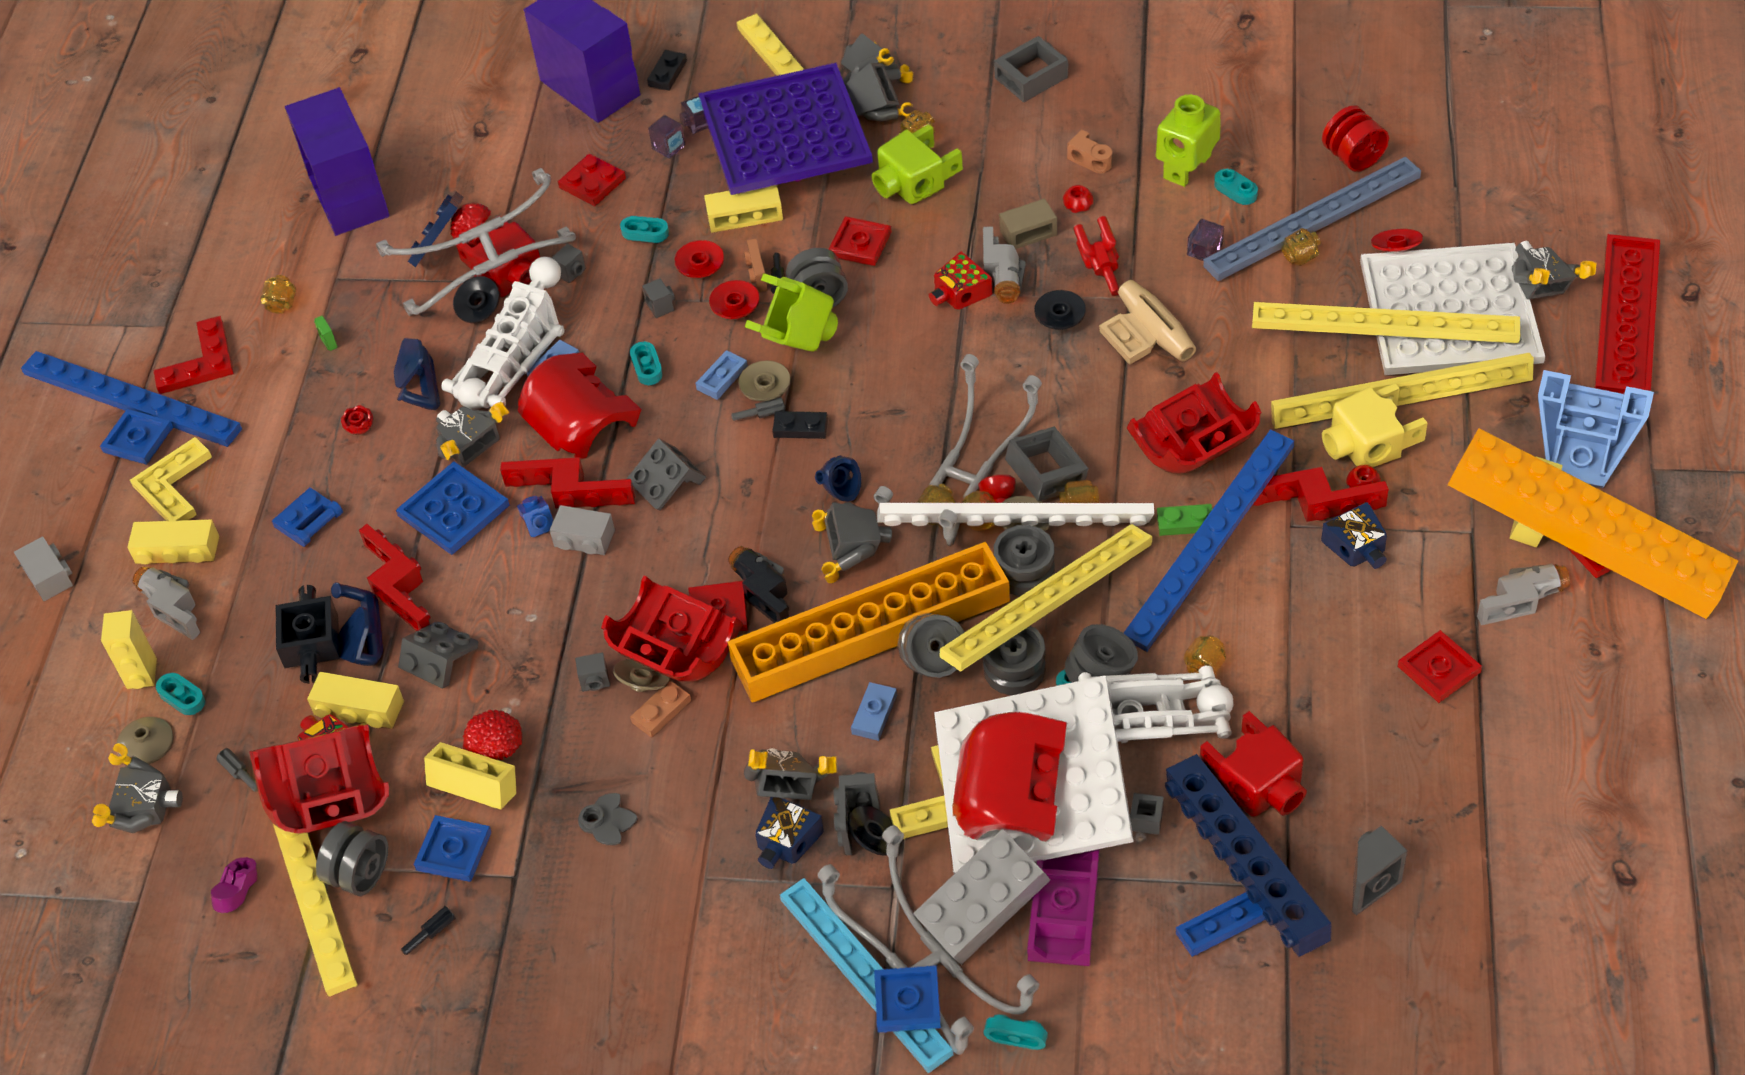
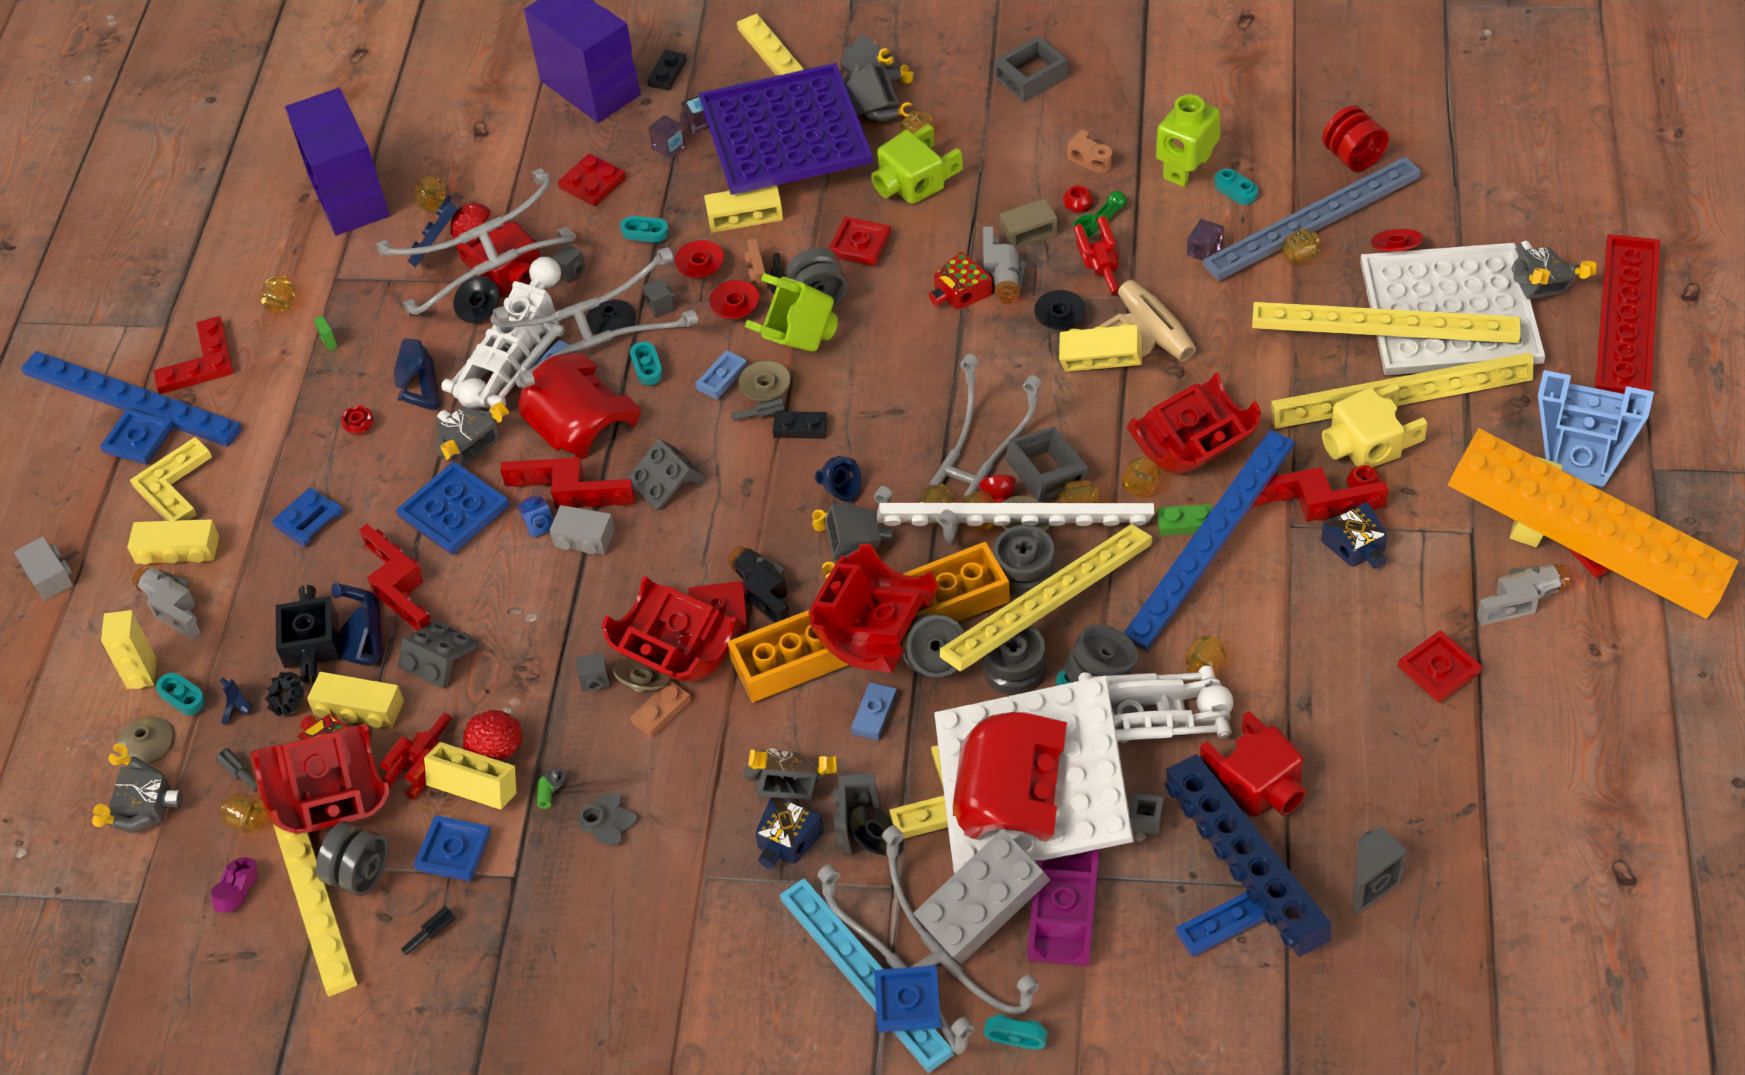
(233, 698): none -> dark blue piece
(242, 813): none -> clear yellow head
(291, 700): none -> black gear
(411, 755): none -> red plant
(429, 193): none -> clear yellow head
(501, 318): none -> light grey bar
(549, 784): none -> arm
(610, 316): none -> black dish
(868, 609): none -> red piece
(1100, 348): none -> light yellow brick
(1115, 202): none -> green piece
(1141, 477): none -> clear yellow head

